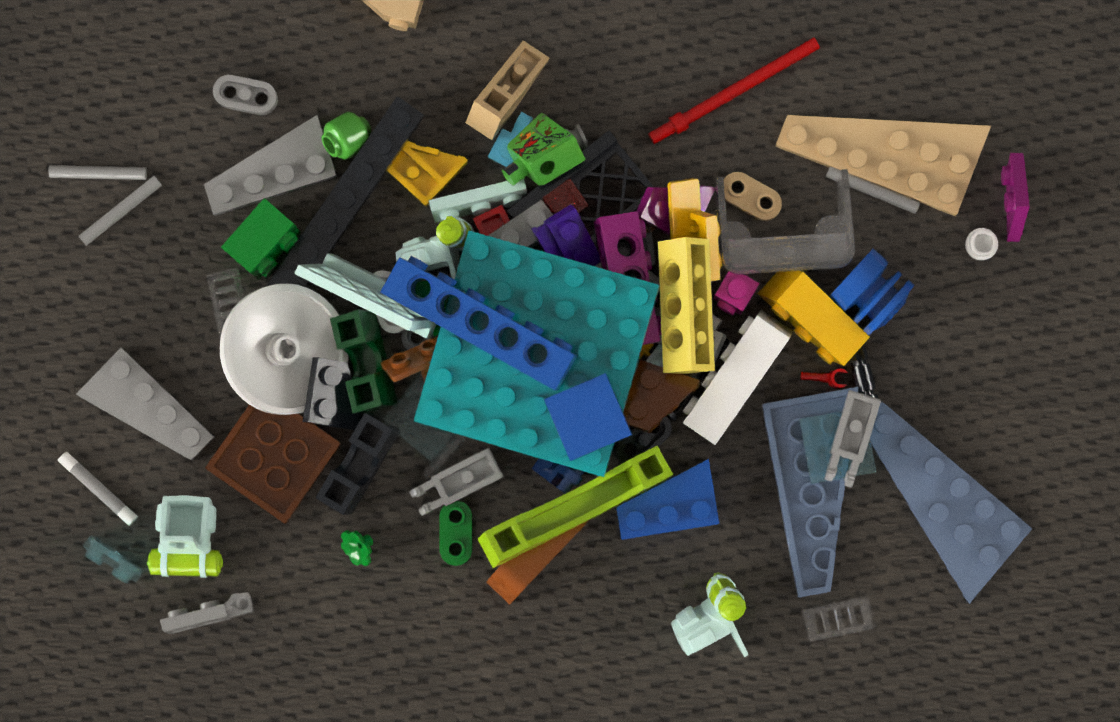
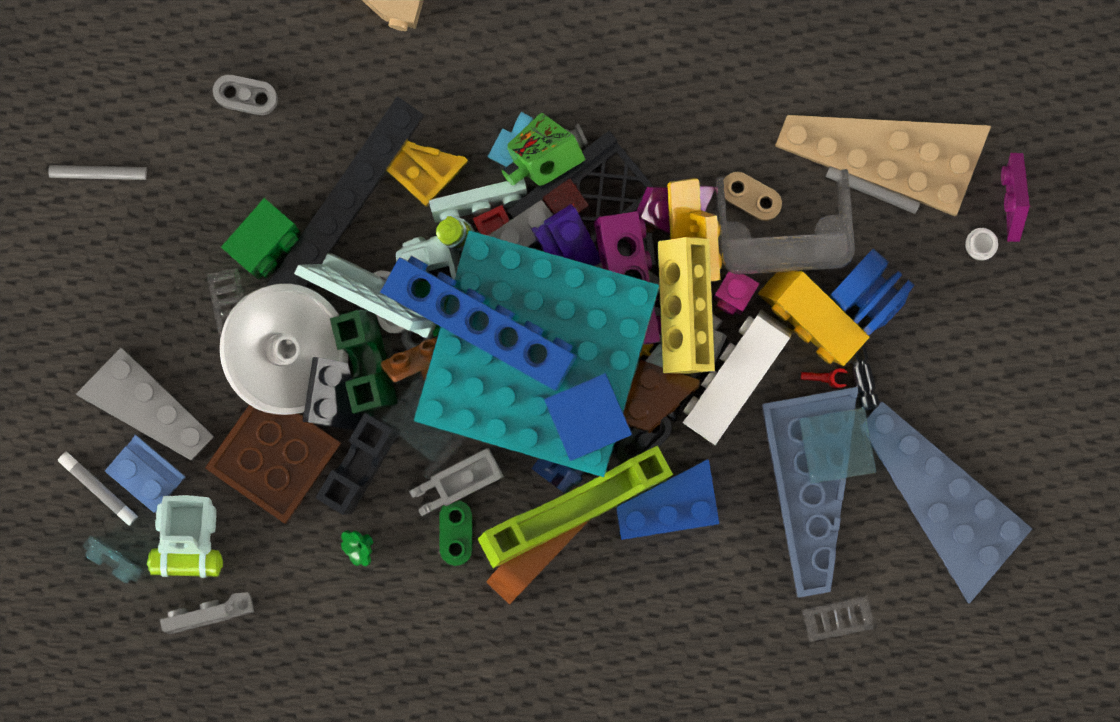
(120, 210): light grey bar -> none
(145, 473): none -> medium blue plate
(277, 169): light grey wing -> none
(345, 135): bright green head -> none
(506, 90): tan slope -> none
(680, 121): red bar -> none
(712, 618): light aqua piece -> none
(852, 434): light grey hinge -> none

